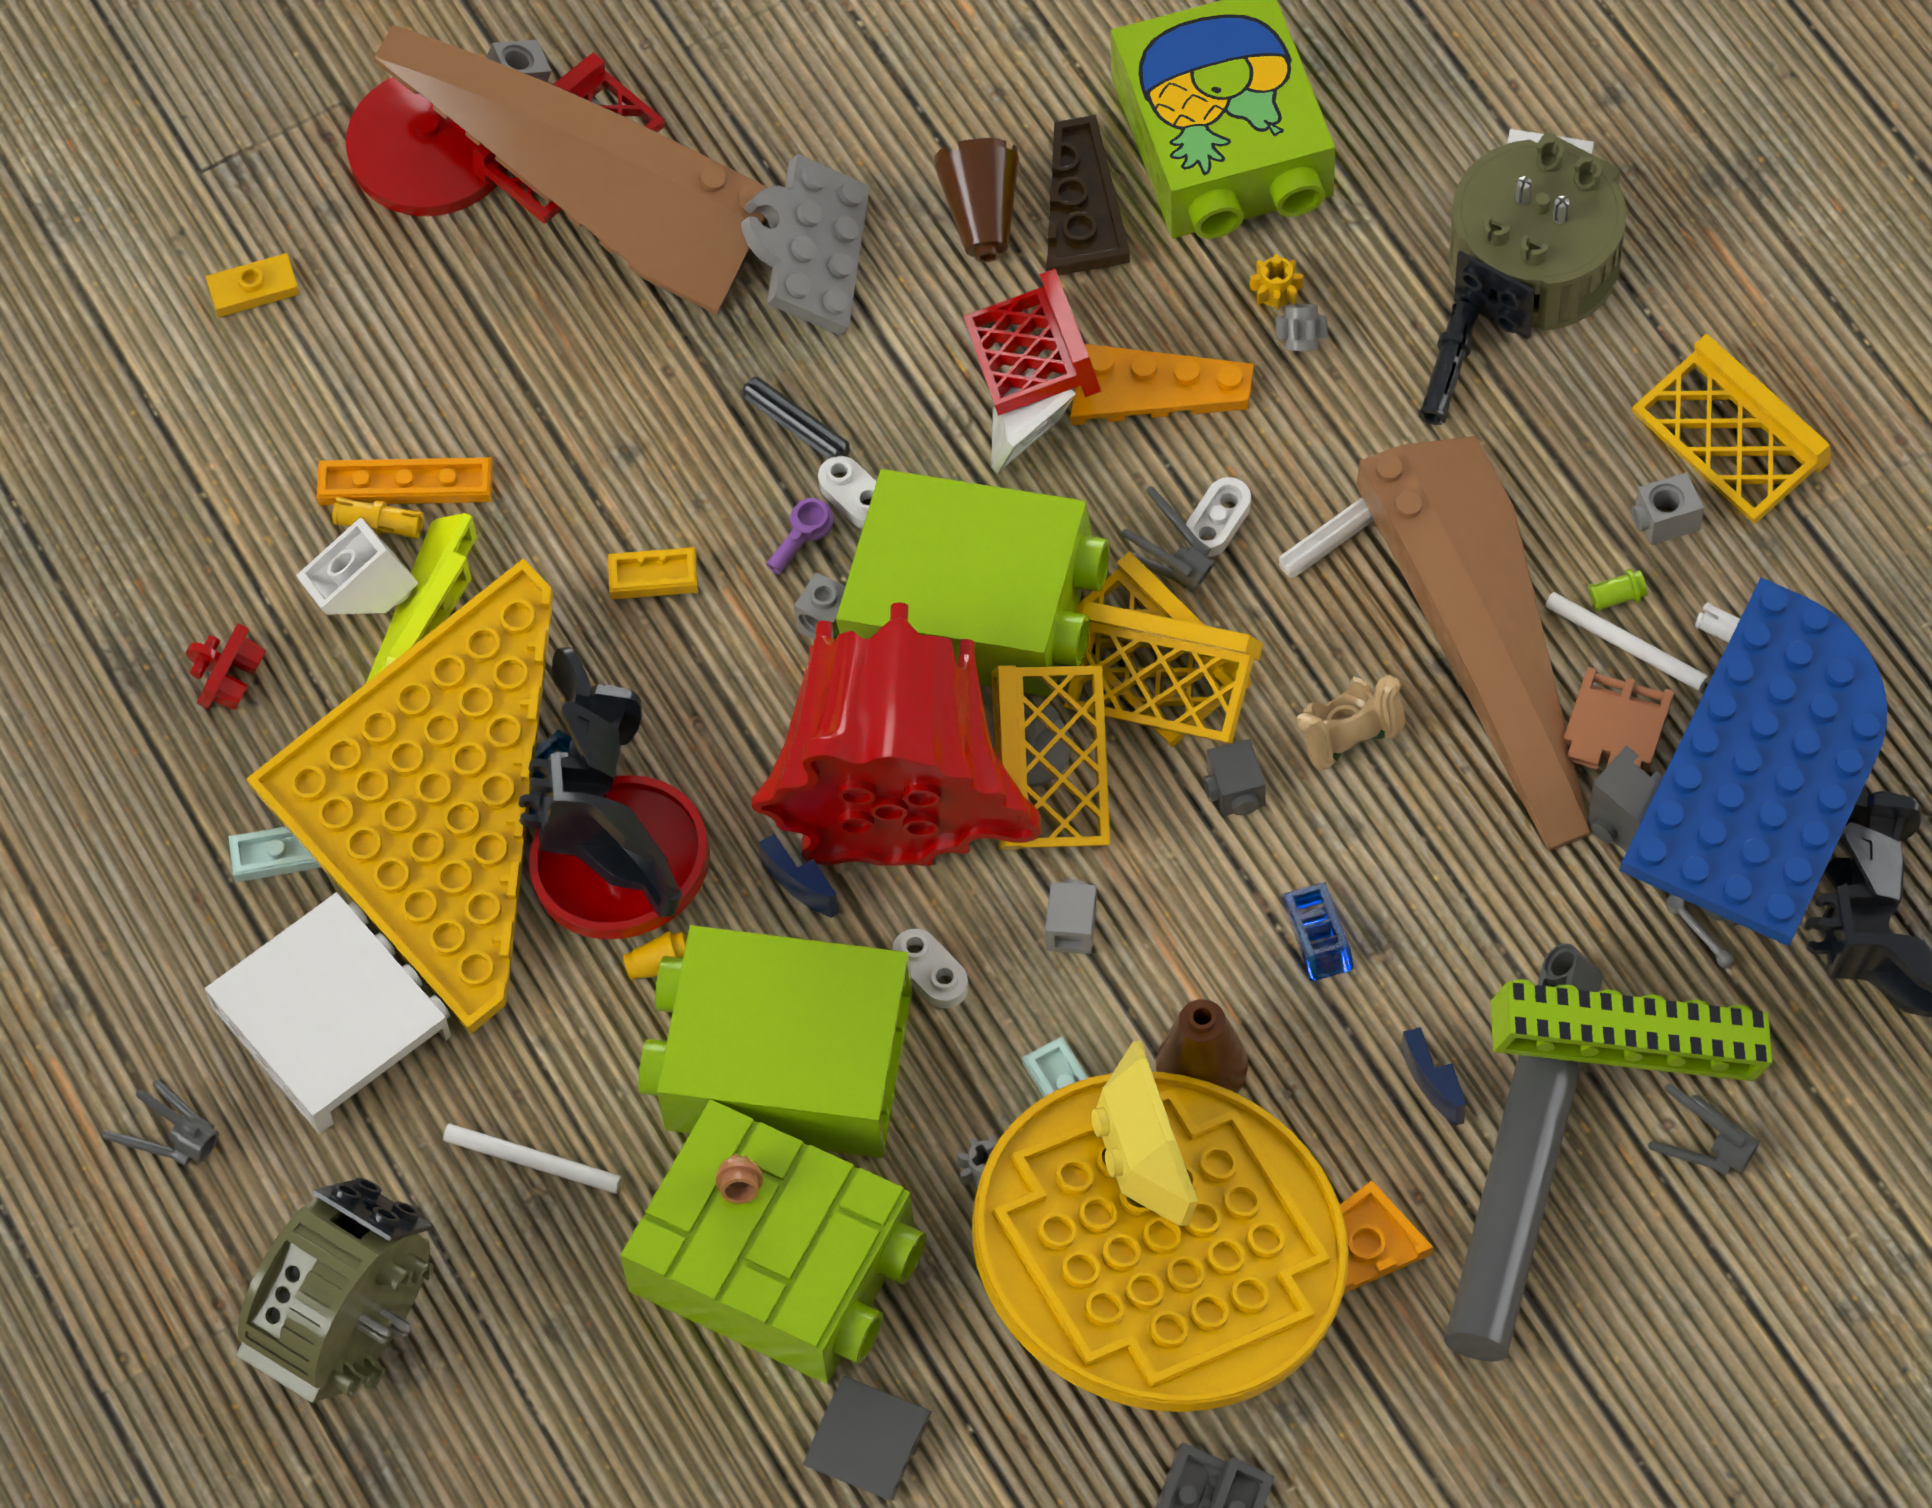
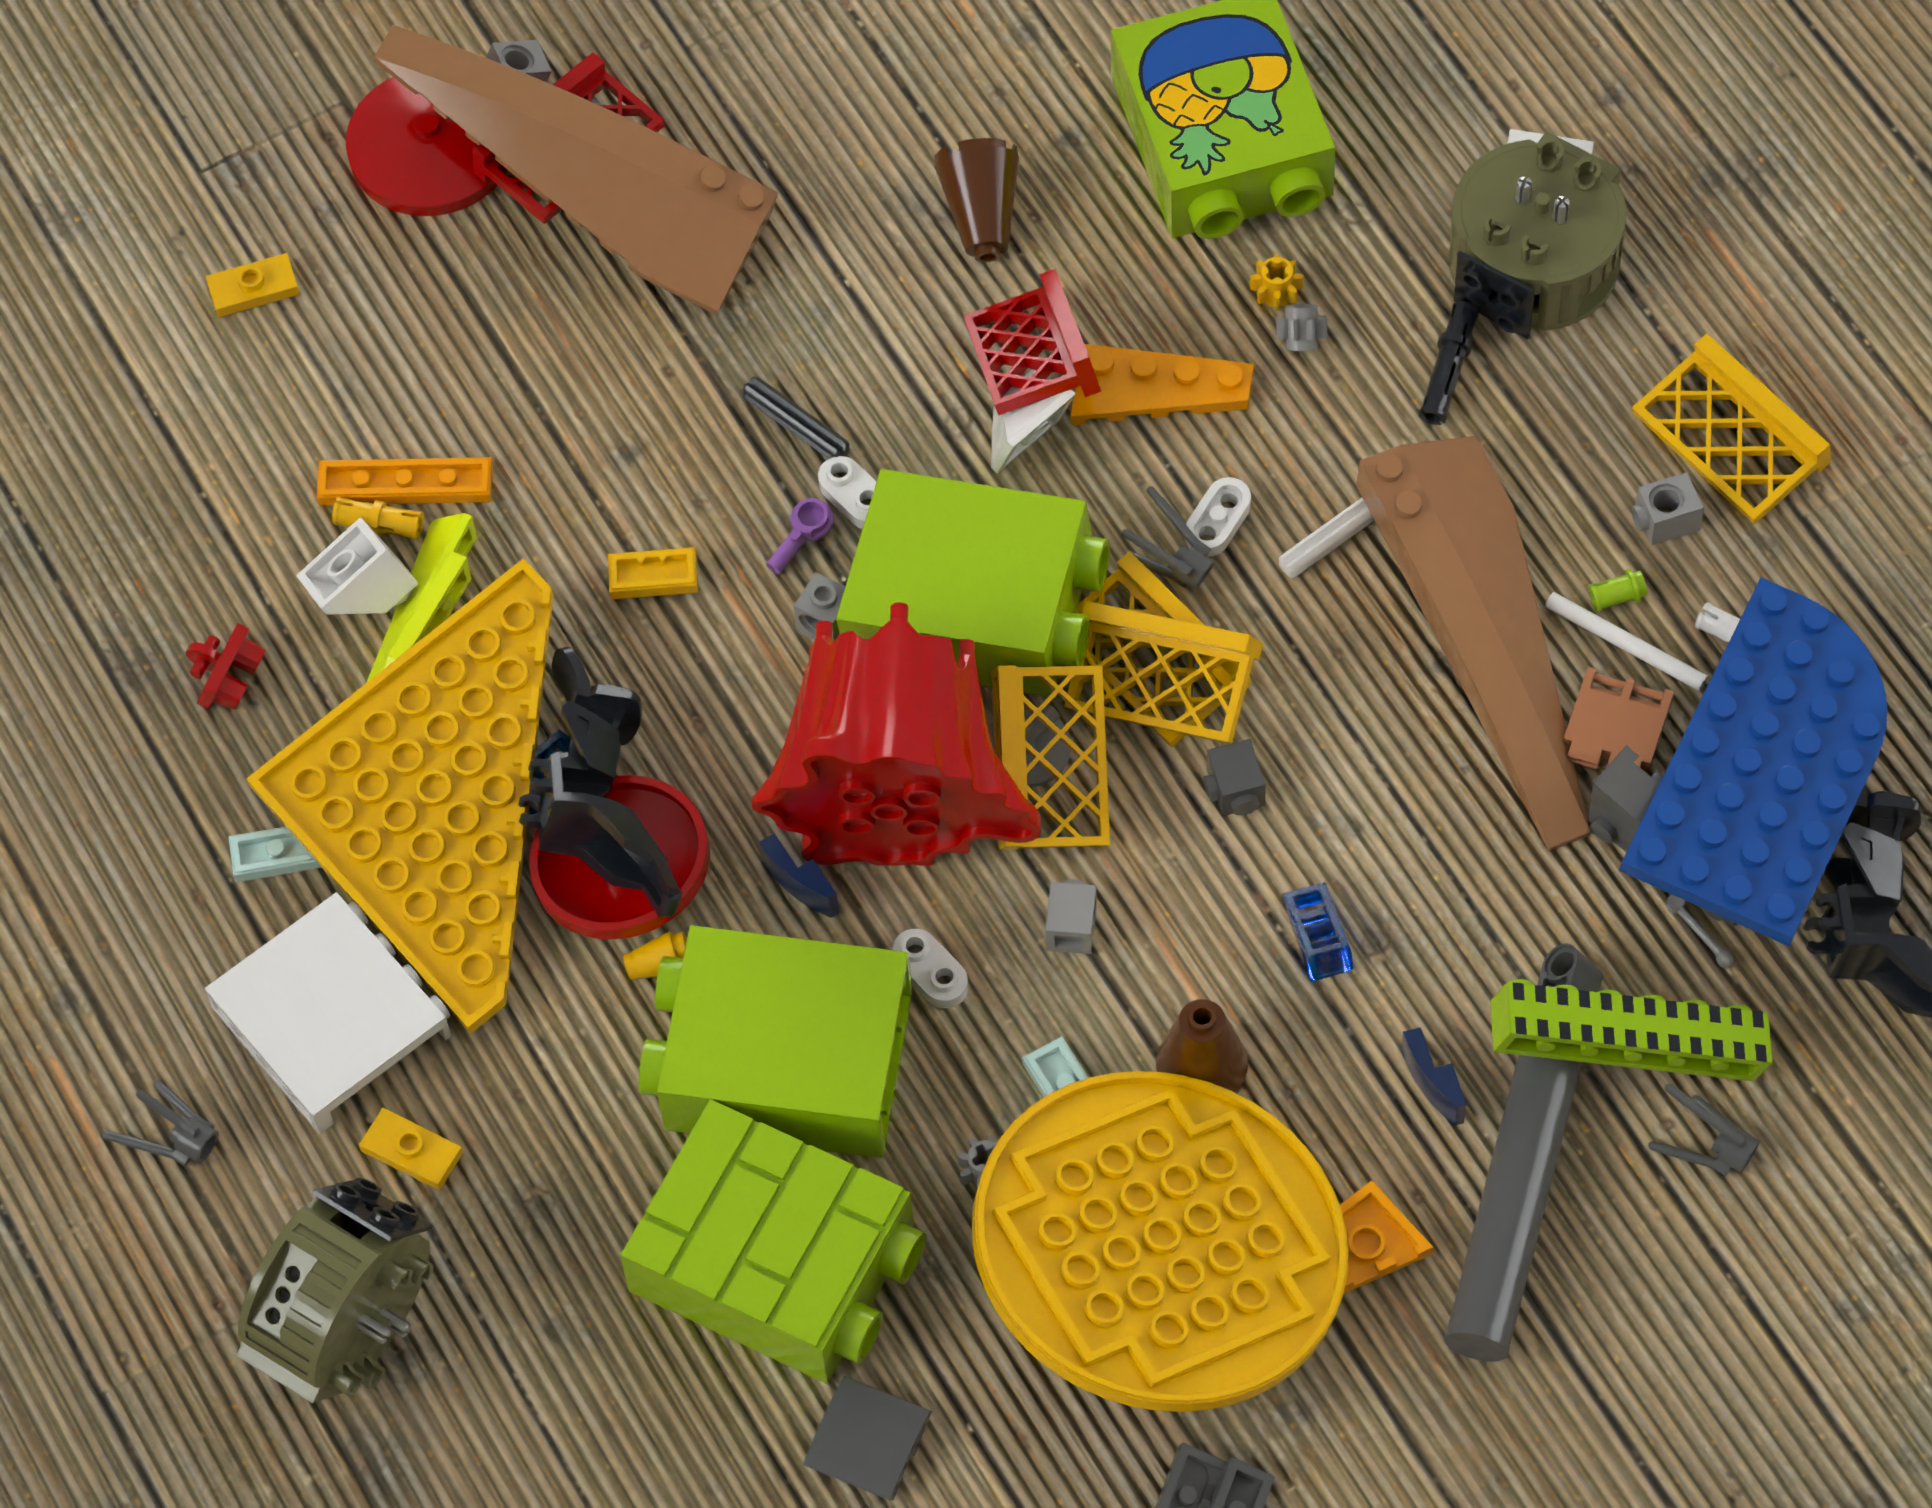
(411, 1149): none -> yellow plate
(533, 1158): white piece -> none
(739, 1179): nougat plate -> none
(810, 241): light grey plate -> none
(1084, 209): dark brown wing -> none
(1141, 1140): light yellow wedge -> none
(1351, 720): tan hair -> none

